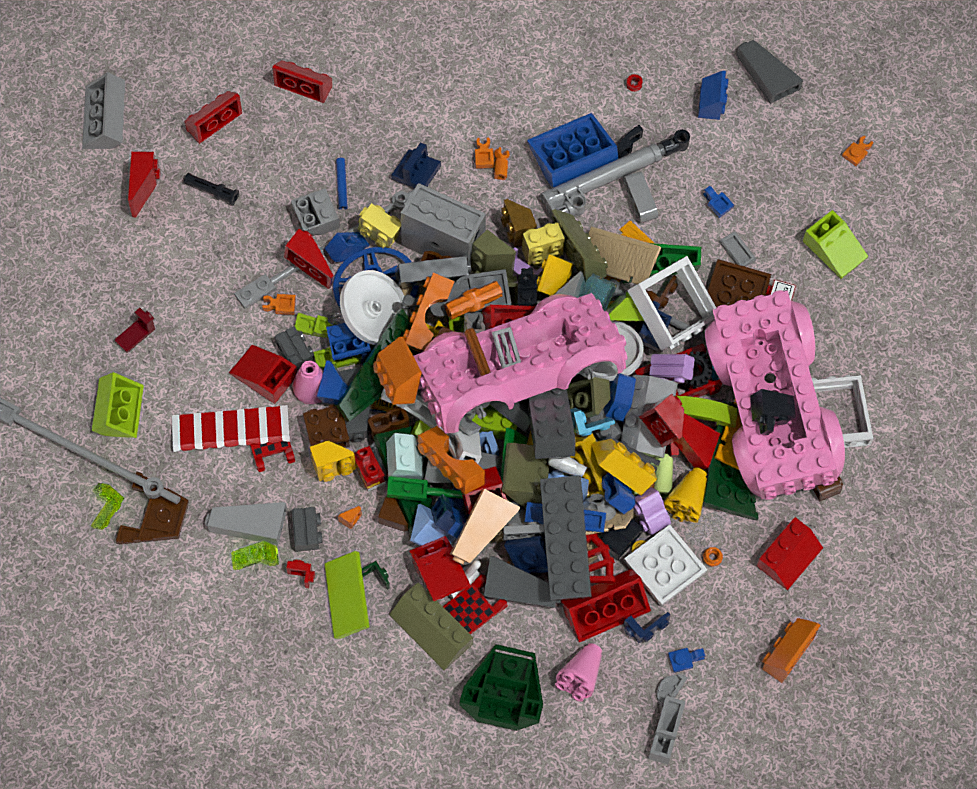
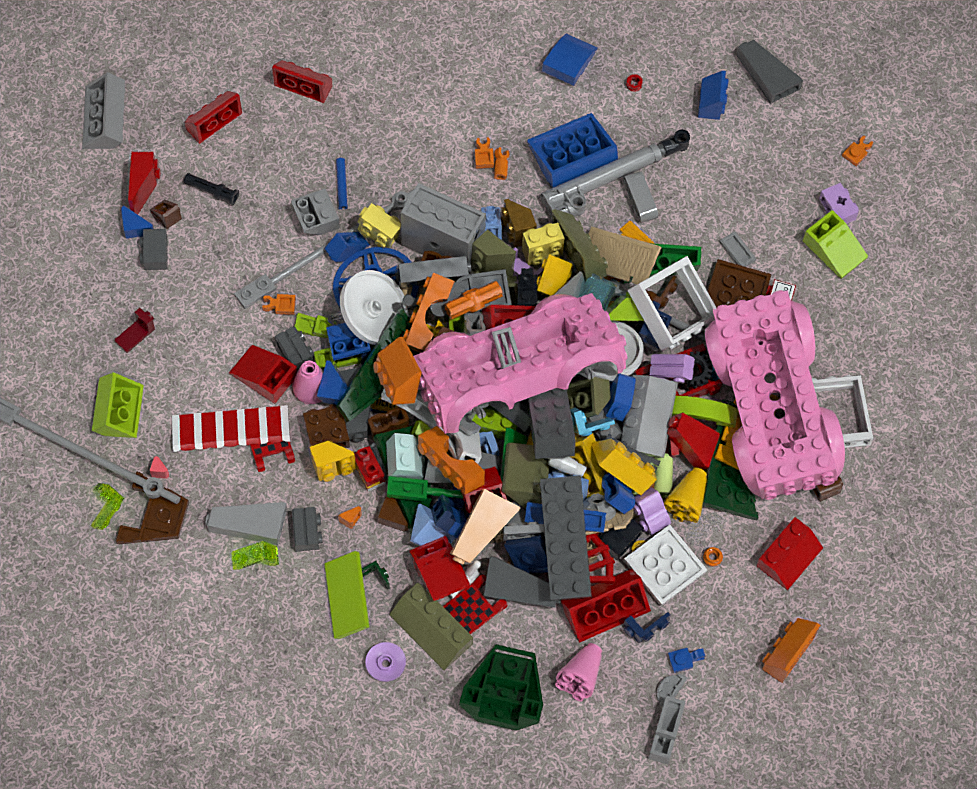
(134, 224): none -> blue slope
(154, 249): none -> dark grey brick
(158, 469): none -> coral slope
(167, 213): none -> reddish brown slope
(300, 568): red bracket -> none
(306, 255): red slope -> none
(385, 652): none -> lavender dish
(416, 167): dark blue bracket -> none
(477, 351): dark orange axle -> none
(493, 220): none -> light blue bracket
(568, 59): none -> blue slope
(626, 144): black slope -> none
(665, 420): red slope -> none
(718, 203): blue plate -> none
(771, 408): black hinge -> none
(838, 200): none -> lavender brick

